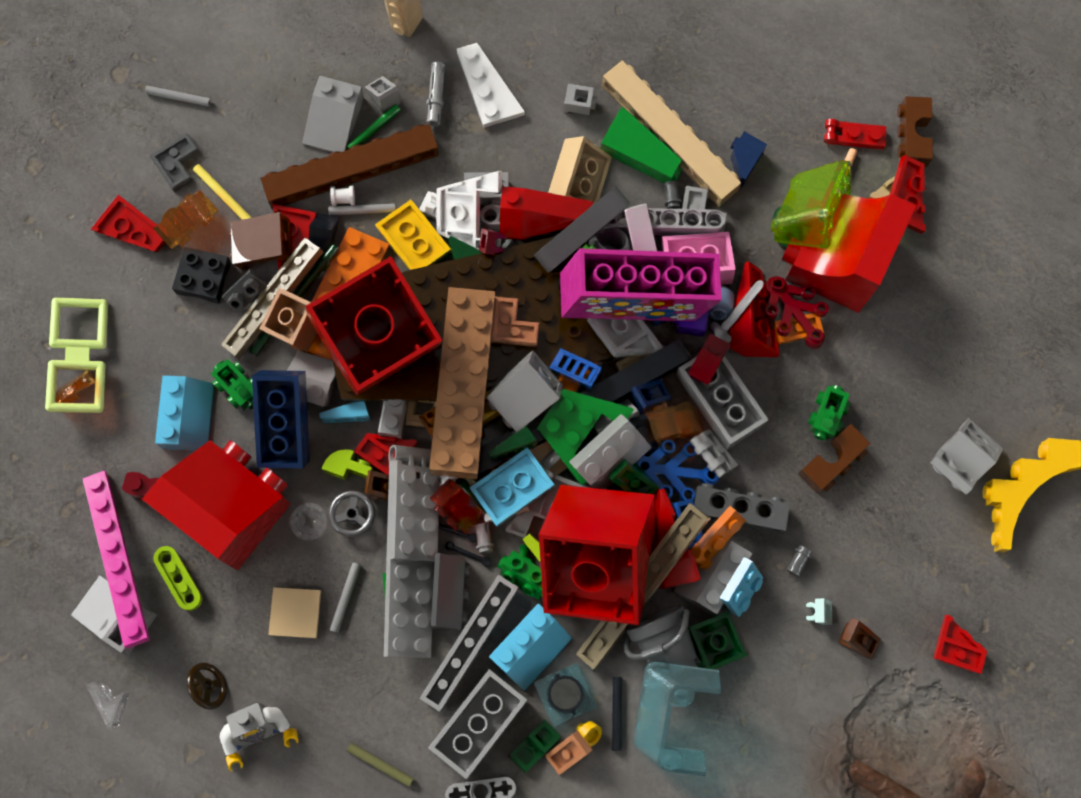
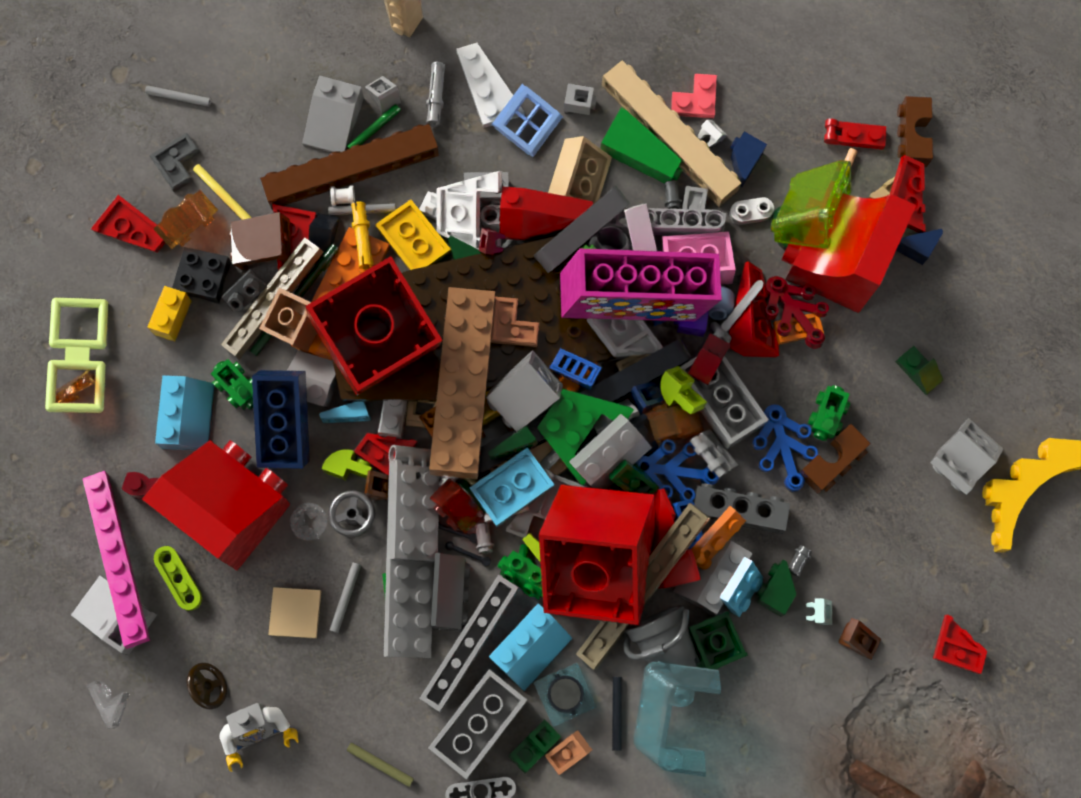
(169, 313): none -> yellow brick
(361, 227): none -> yellow pin
(512, 108): none -> light blue piece
(590, 731): yellow tile -> none
(677, 389): none -> lime brick
(700, 102): none -> coral plate
(711, 128): none -> white tile
(752, 211): none -> white plate
(778, 591): none -> dark green slope
(783, 444): none -> blue plant
(919, 246): none -> dark blue slope
(920, 370): none -> dark green slope

